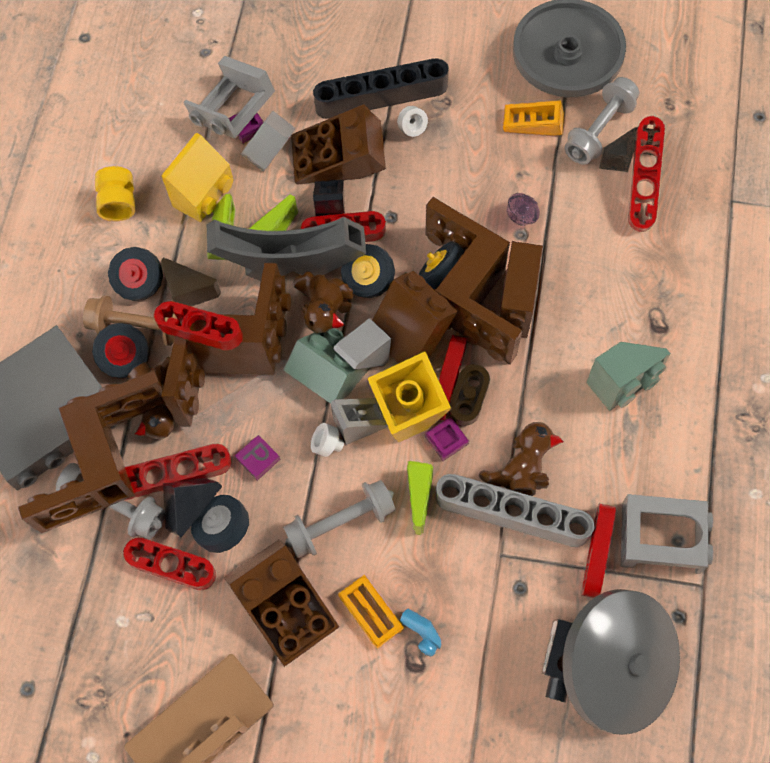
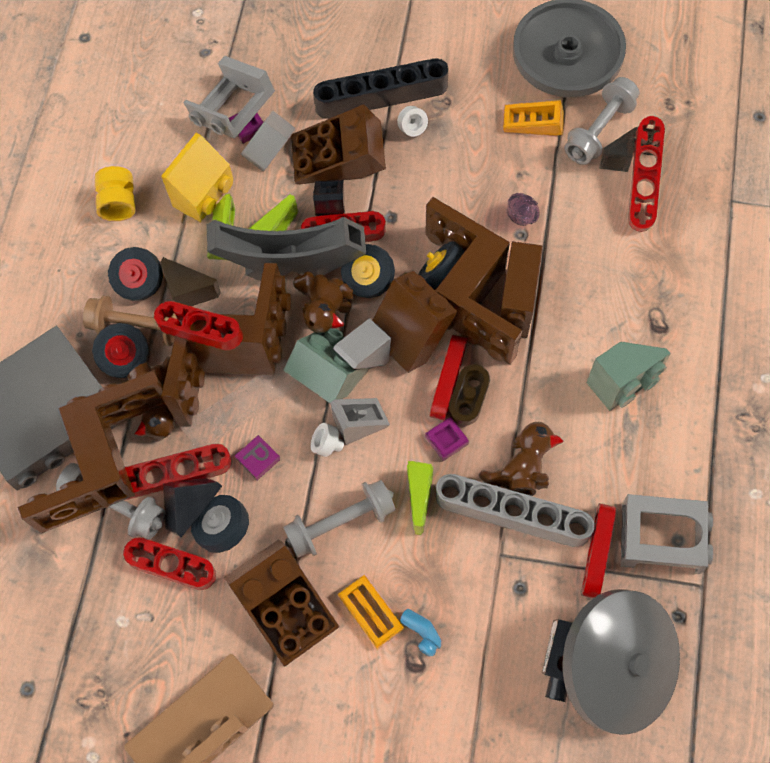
(409, 396): yellow slope -> none

